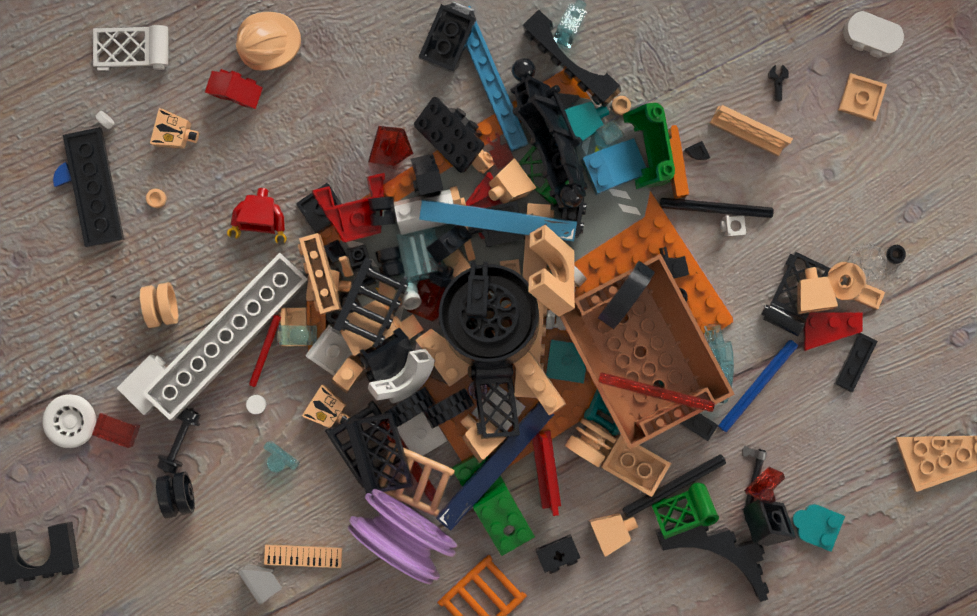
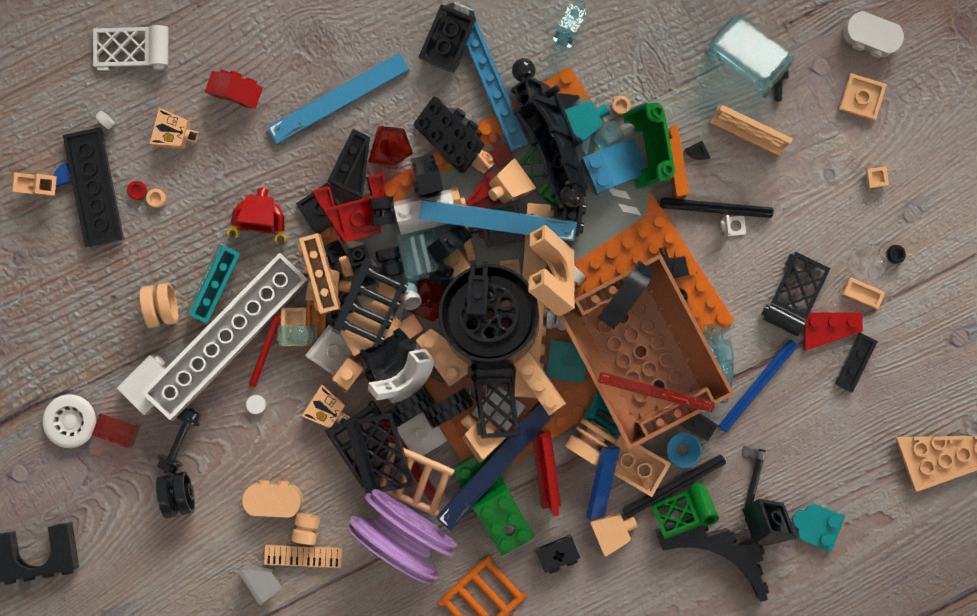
(34, 184): none -> light nougat brick
(137, 190): none -> red tile
(213, 283): none -> teal brick
(267, 40): light nougat piece -> none
(272, 499): none -> light nougat brick
(279, 458): clear light blue tile -> none
(306, 528): none -> light nougat wheel
(338, 98): none -> dark azure tile
(351, 165): none -> black wedge
(601, 87): black arch -> none
(602, 482): none -> blue tile
(692, 455): none -> dark azure piece
(750, 54): none -> clear light blue windscreen
(763, 485): clear red slope -> none
(814, 293): light nougat torso -> none
(857, 282): light nougat plate -> none
(877, 177): none -> light nougat plate

